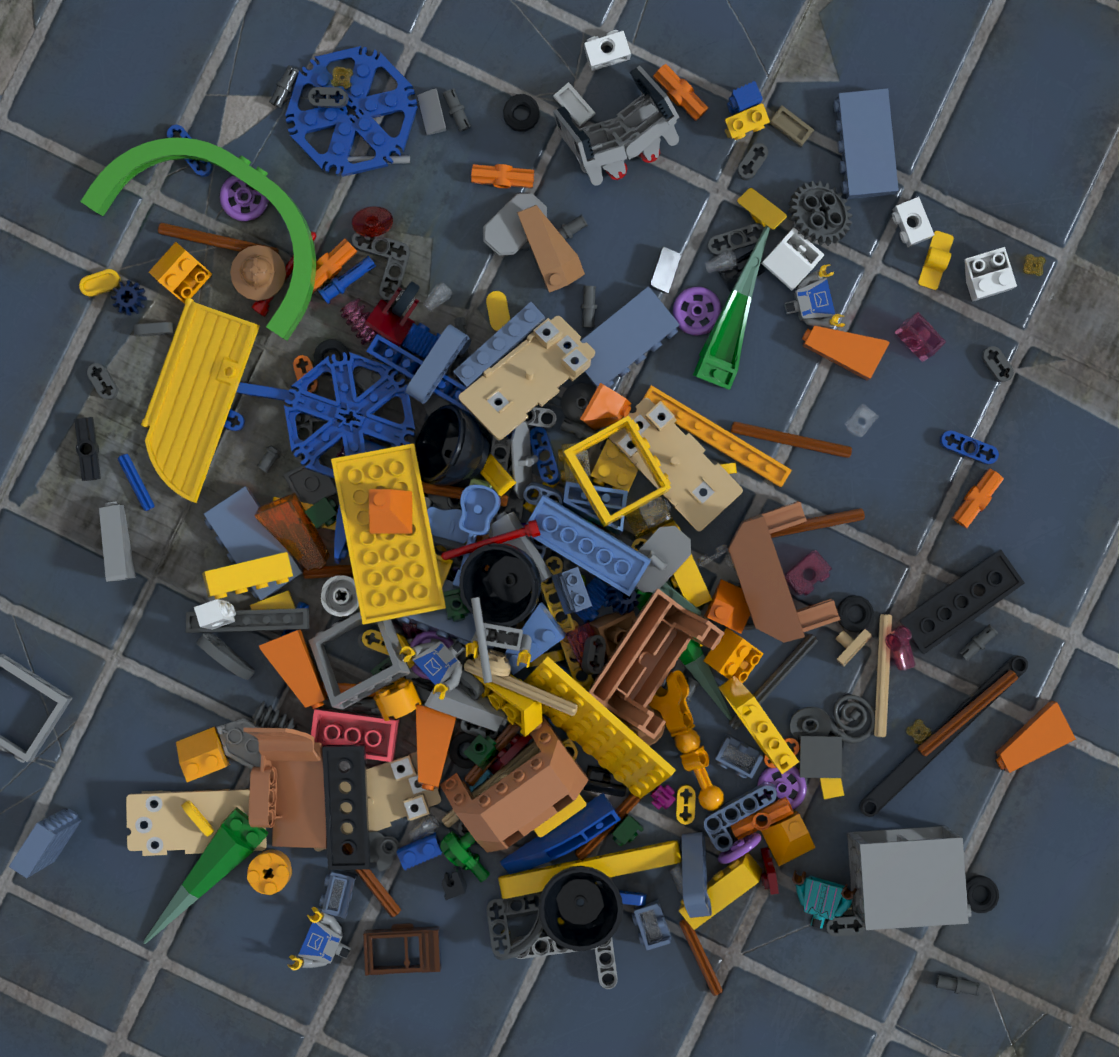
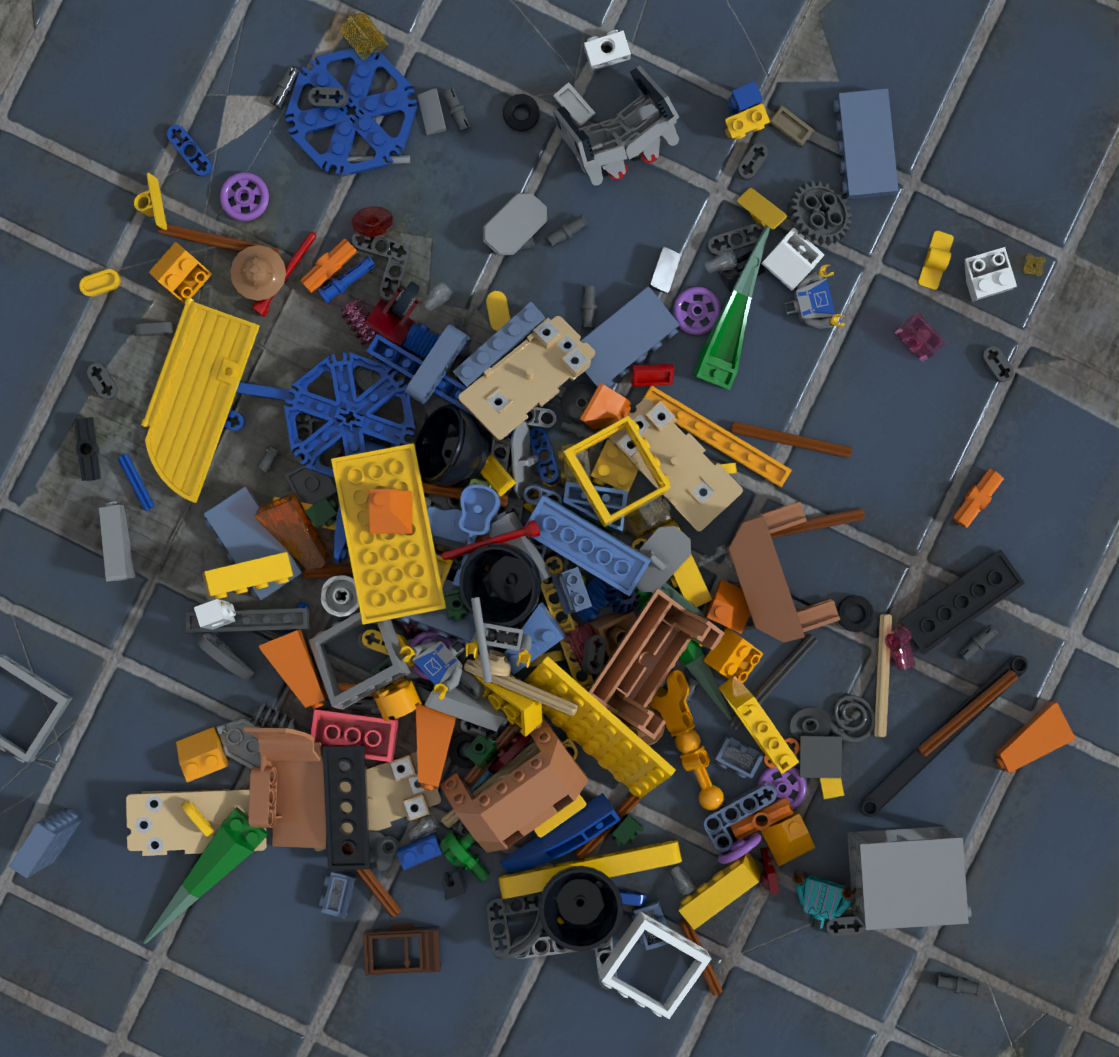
(123, 292): dark blue gear -> none
(131, 163): bright green arch -> none
(151, 202): none -> yellow piece
(279, 601): yellow tile -> none
(280, 876): light orange brick -> none
(299, 372): orange beam -> none
(321, 942): torso -> none
(327, 345): black tyre -> none
(337, 73): clear yellow plate -> none
(363, 35): none -> clear yellow bracket
(502, 176): orange piece -> none
(553, 255): medium nougat wedge -> none
(603, 781): black slope -> none
(626, 943): none -> white window
(652, 375): none -> red tile
(662, 797): magenta gear -> none
(680, 92): orange piece -> none
(690, 804): yellow beam -> none
(695, 875): sand blue beam -> none
(814, 562): clear pink brick -> none
(849, 350): orange slope -> none
(852, 646): tan tile -> none
(861, 412): clear brick -> none
(914, 210): white brick -> none
(924, 731): clear yellow plate -> none
(985, 447): blue beam -> none
(992, 898): black tyre -> none

